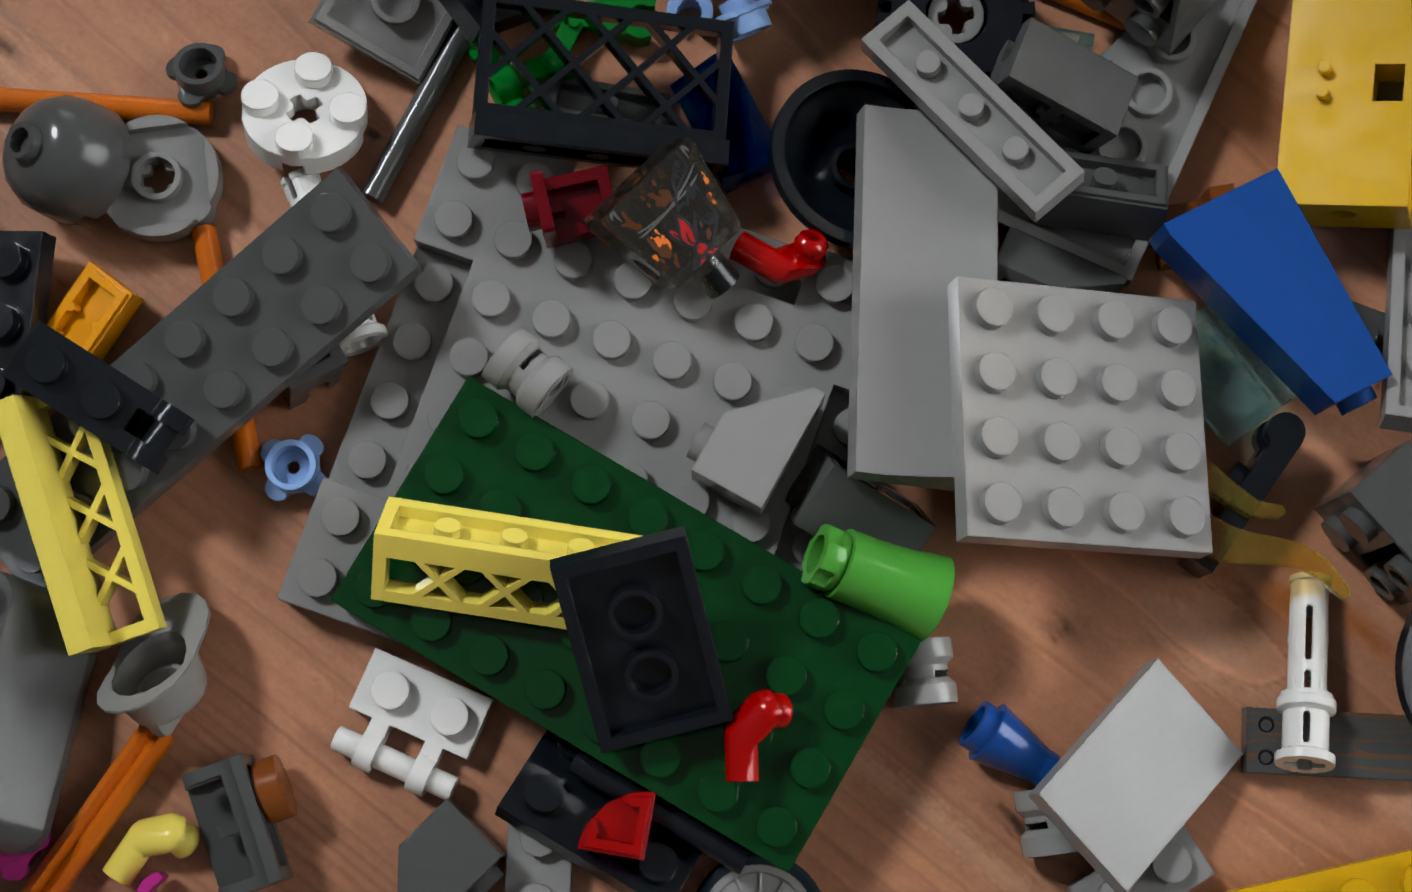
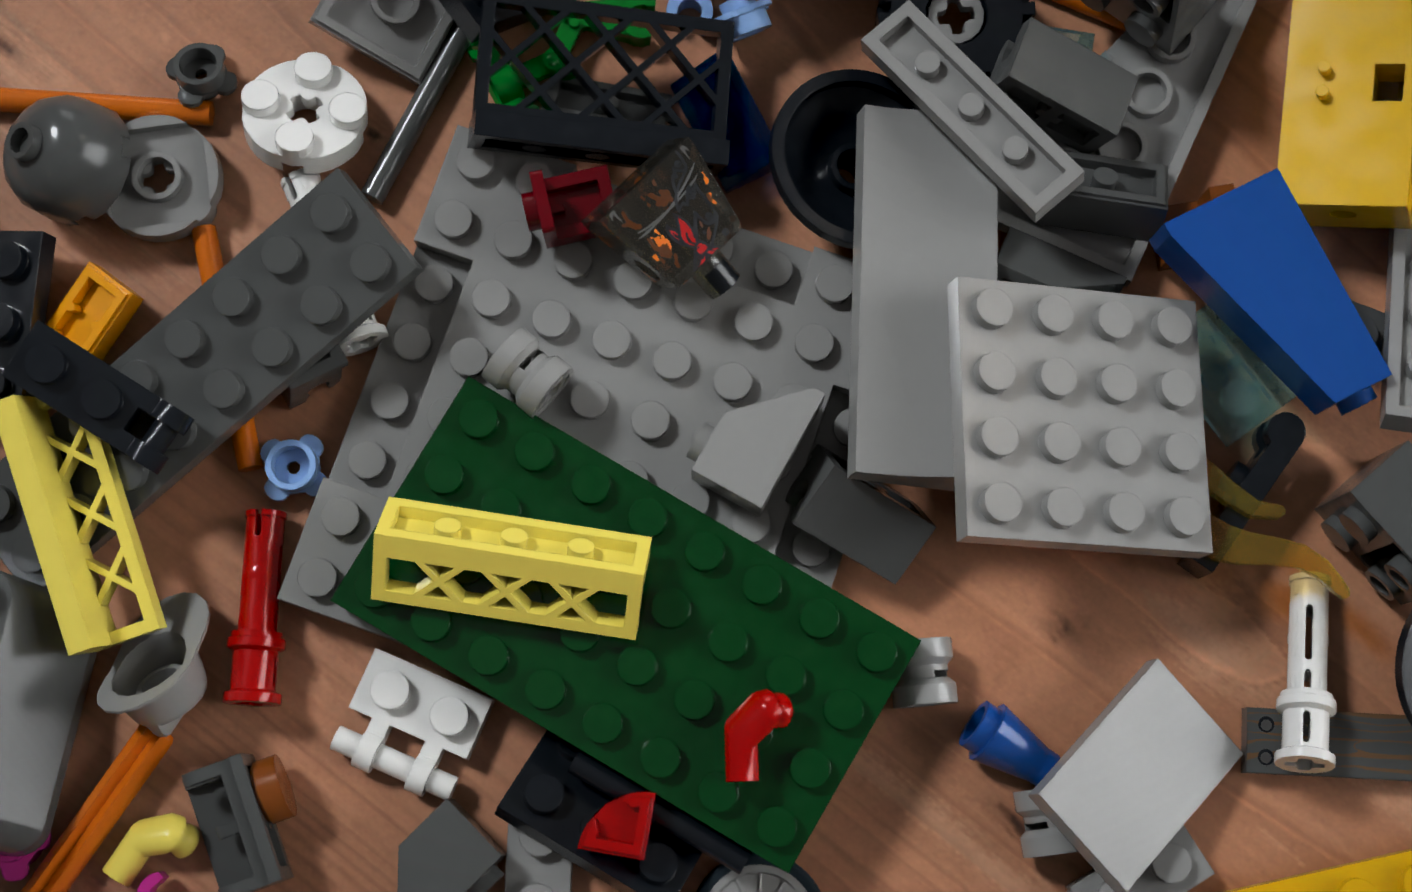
(256, 640): none -> red pin
(641, 639): black plate -> none
(784, 263): red arm -> none
(880, 578): bright green plant -> none

